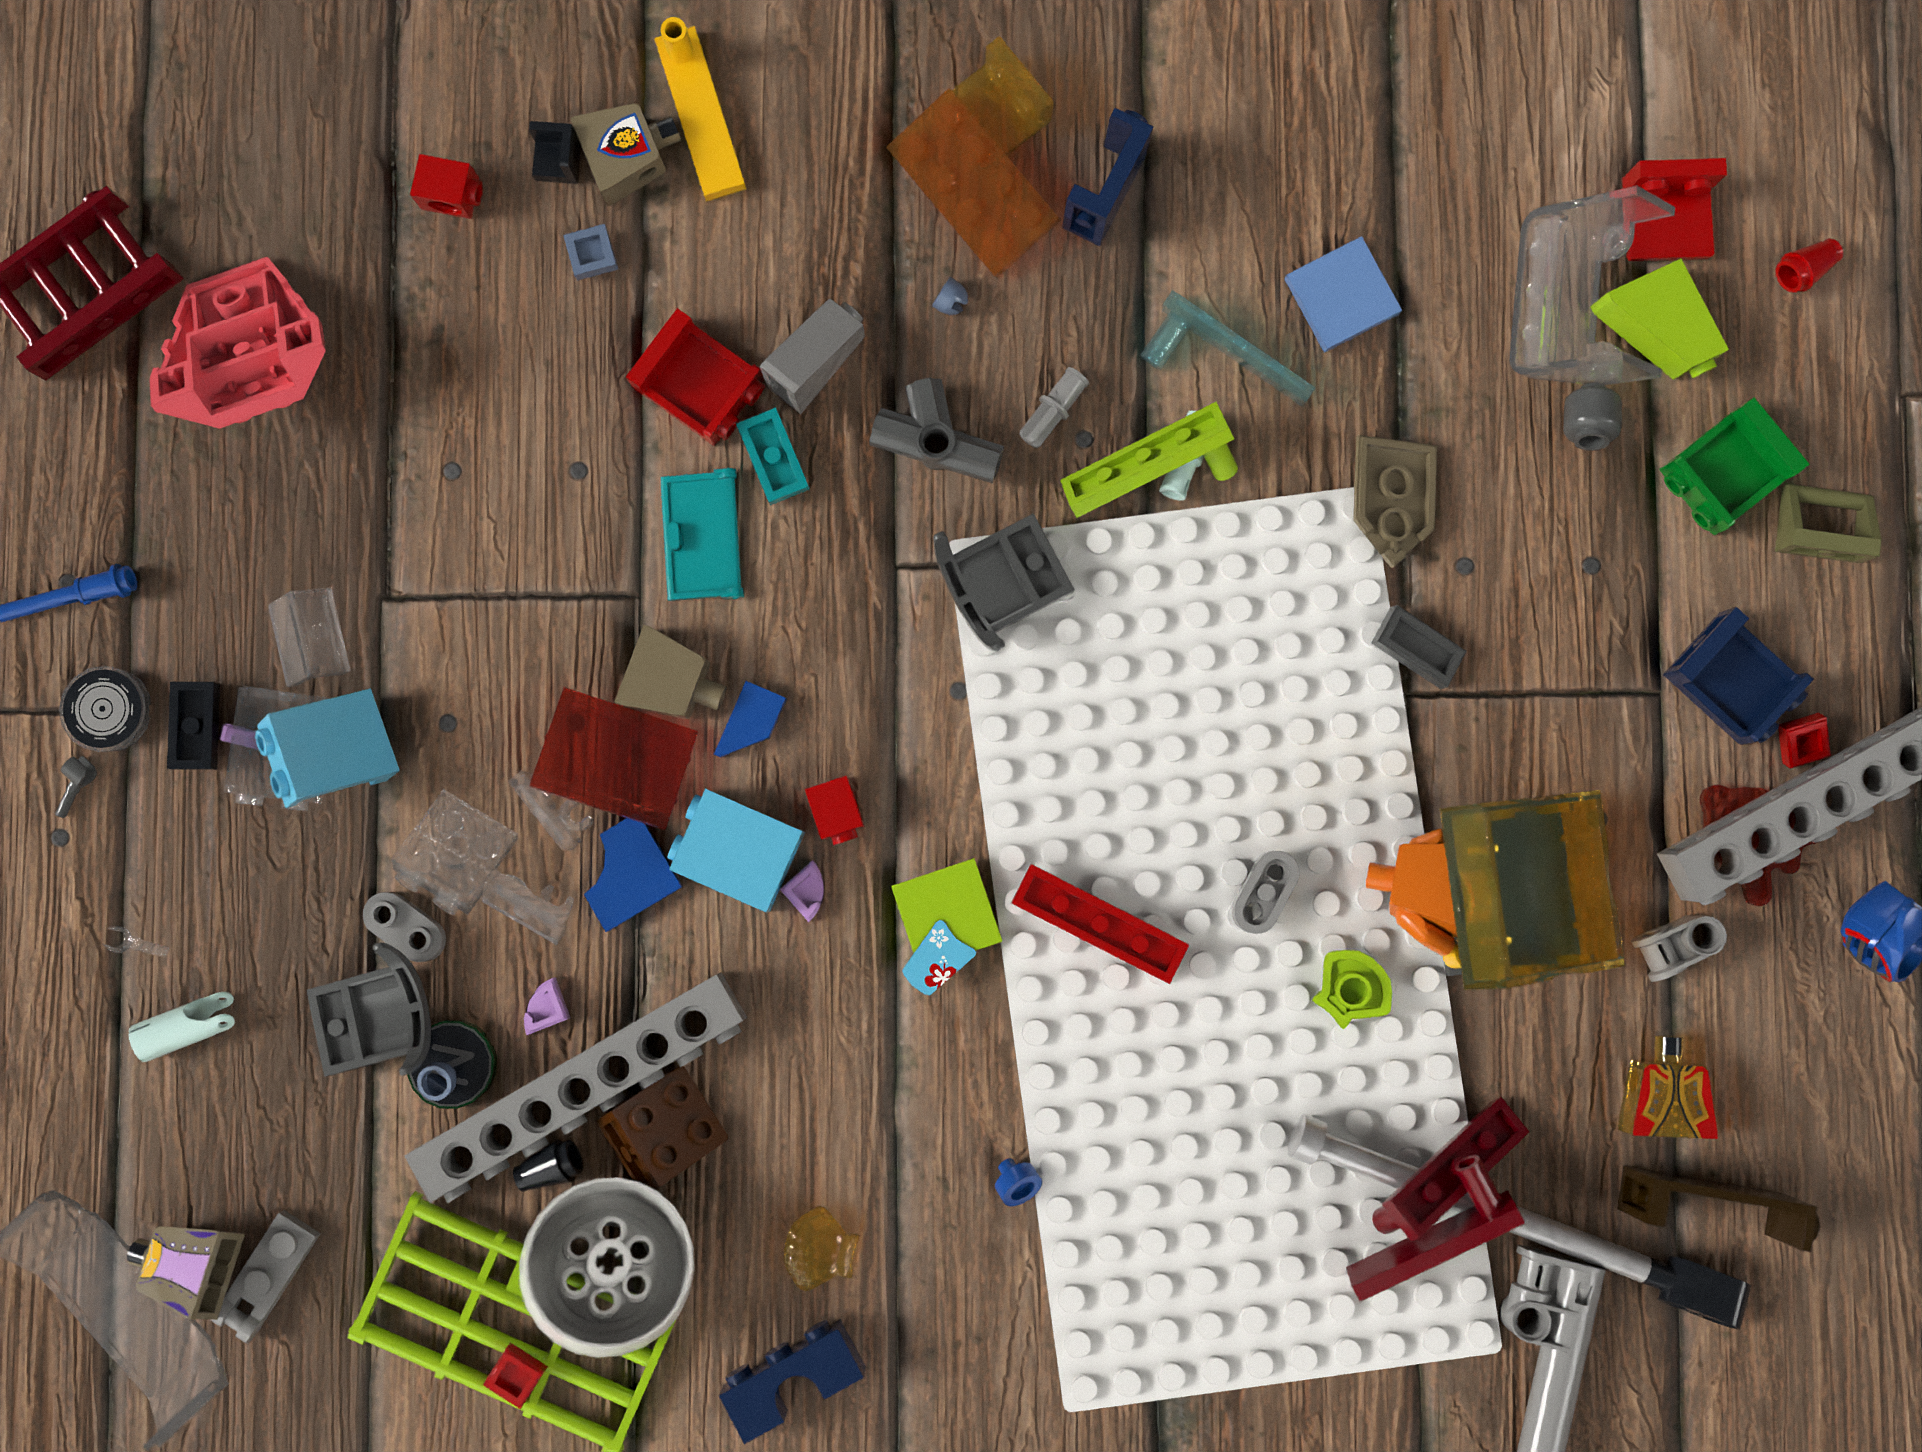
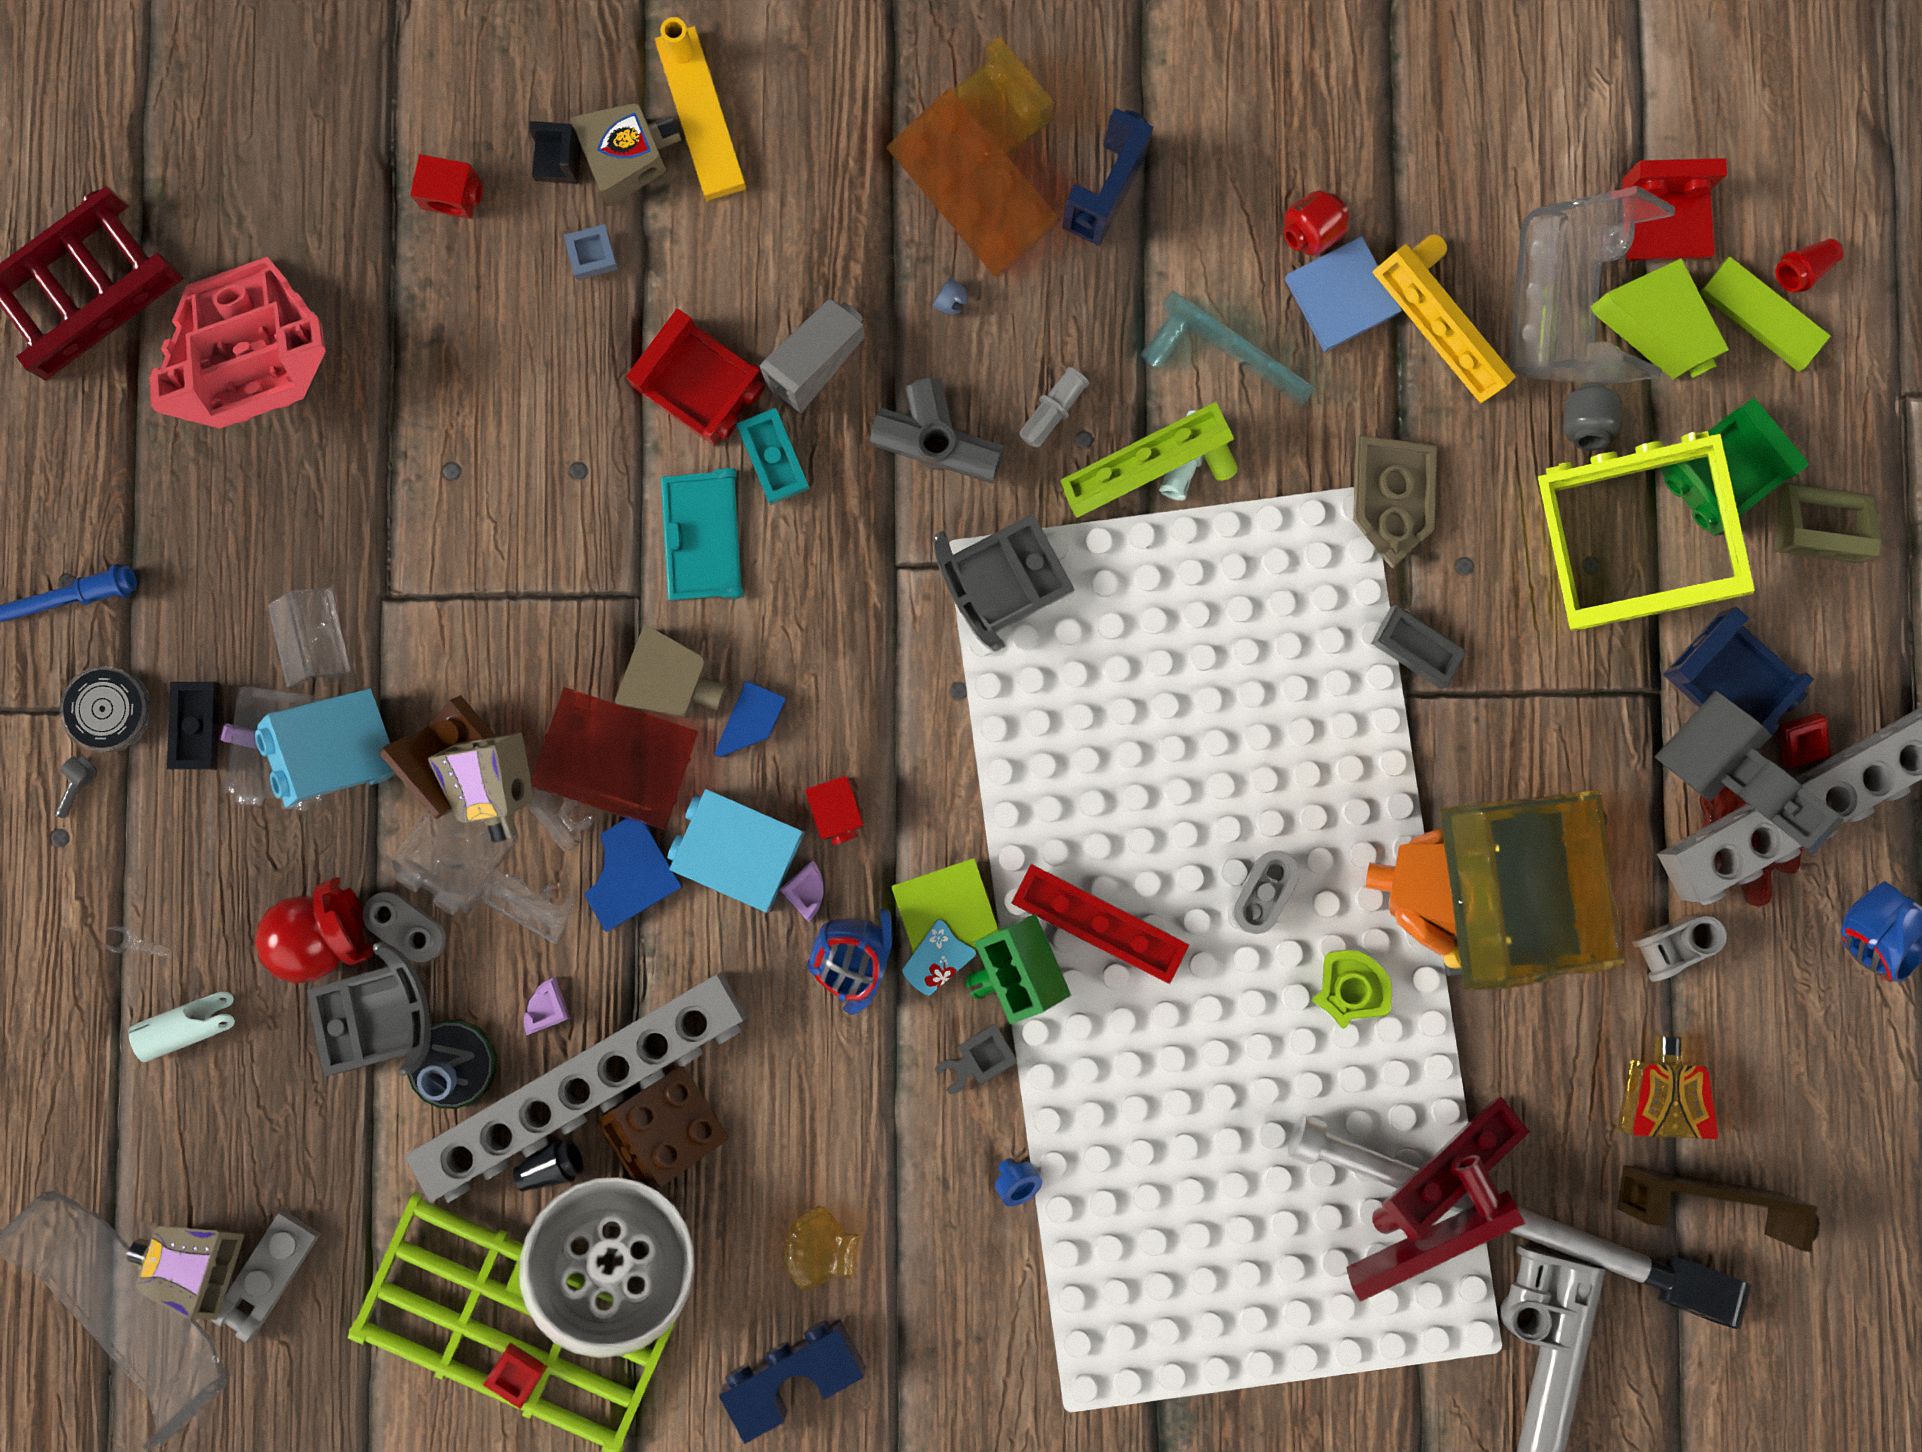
(310, 935): none -> red tile
(410, 754): none -> reddish brown bracket
(486, 781): none -> dark tan torso
(851, 958): none -> blue piece
(983, 1055): none -> dark grey plate
(1019, 970): none -> green brick
(1315, 222): none -> red head
(1440, 318): none -> yellow piece
(1648, 457): none -> neon yellow window
(1721, 750): none -> dark grey plate
(1764, 314): none -> lime tile

